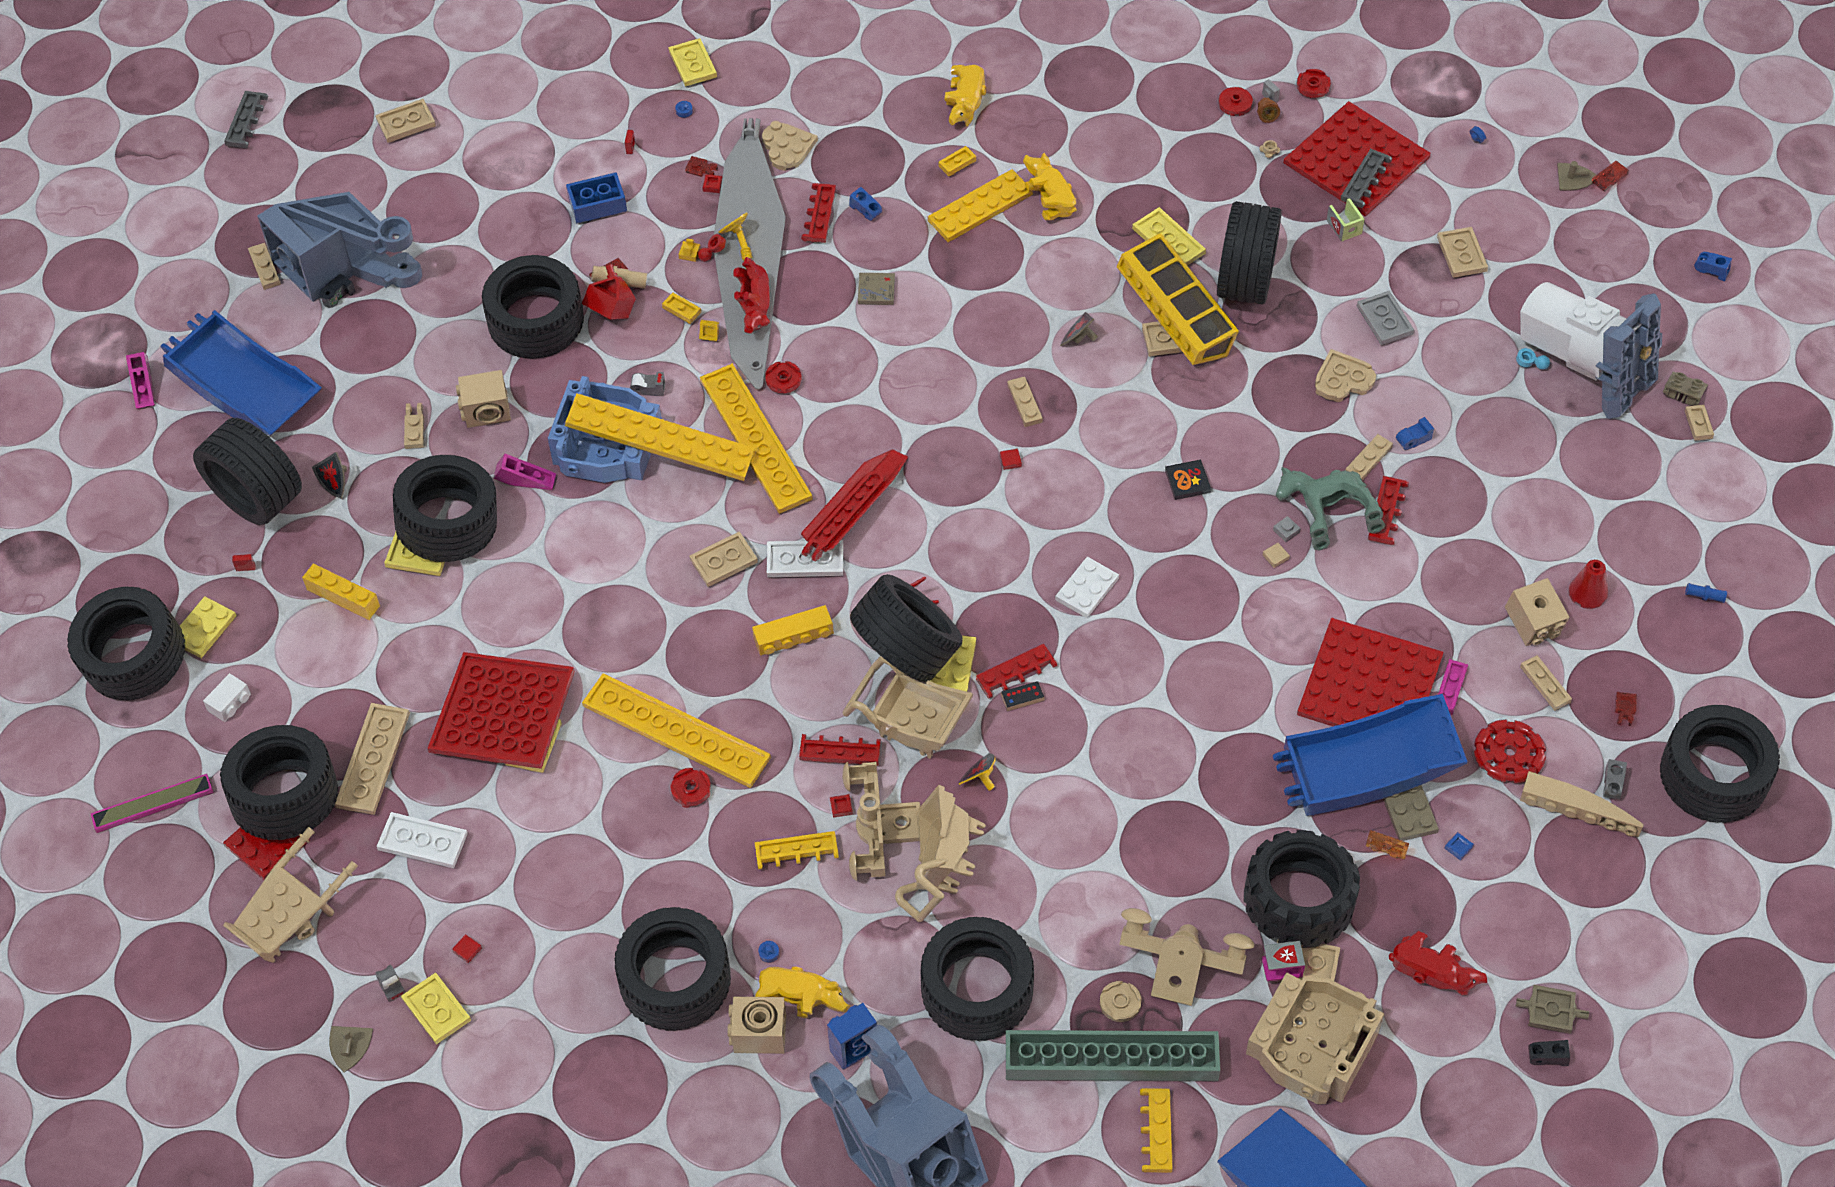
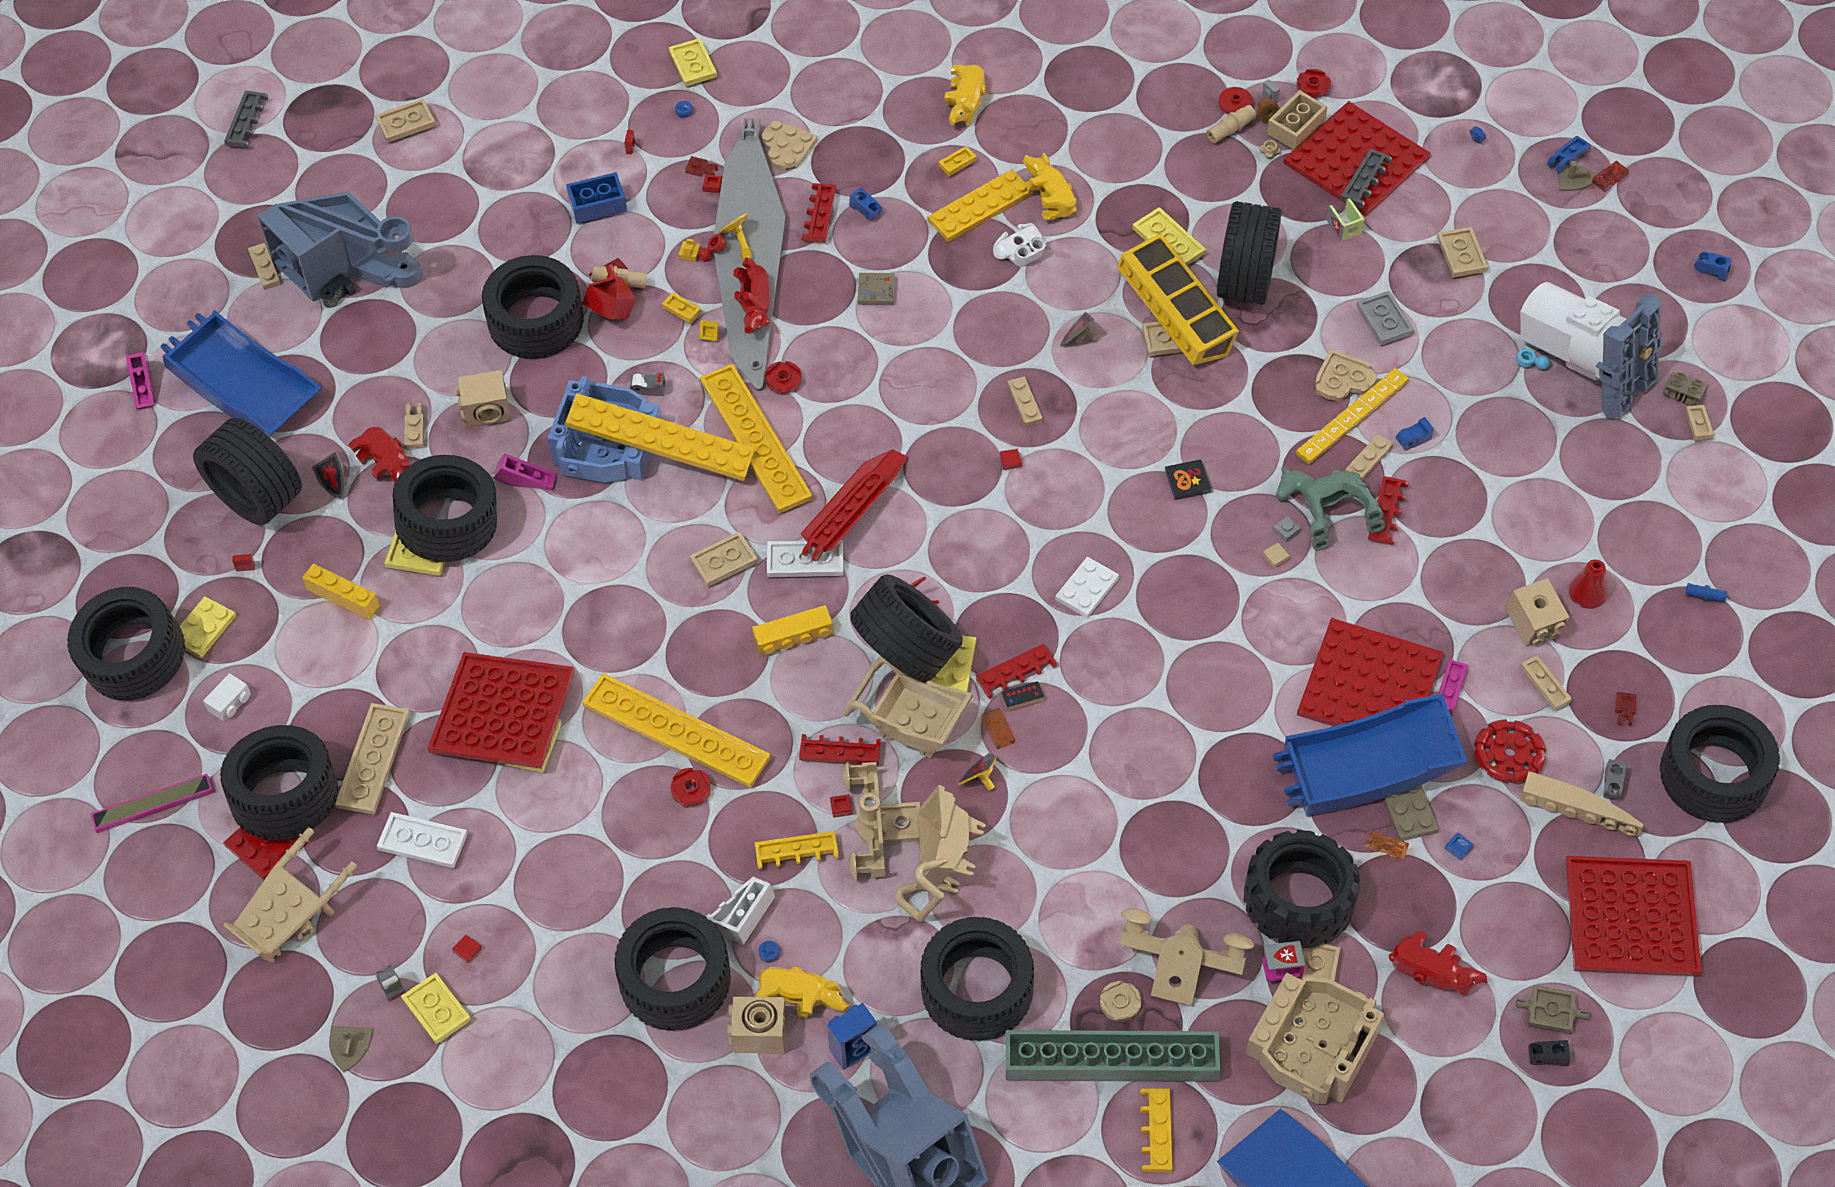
(384, 450): none -> red animal
(743, 911): none -> white wedge
(998, 728): none -> clear orange plate
(1031, 237): none -> white piece
(1231, 124): none -> tan piece
(1296, 120): none -> tan brick
(1352, 416): none -> yellow tile
(1569, 153): none -> blue hinge
(1632, 915): none -> red plate

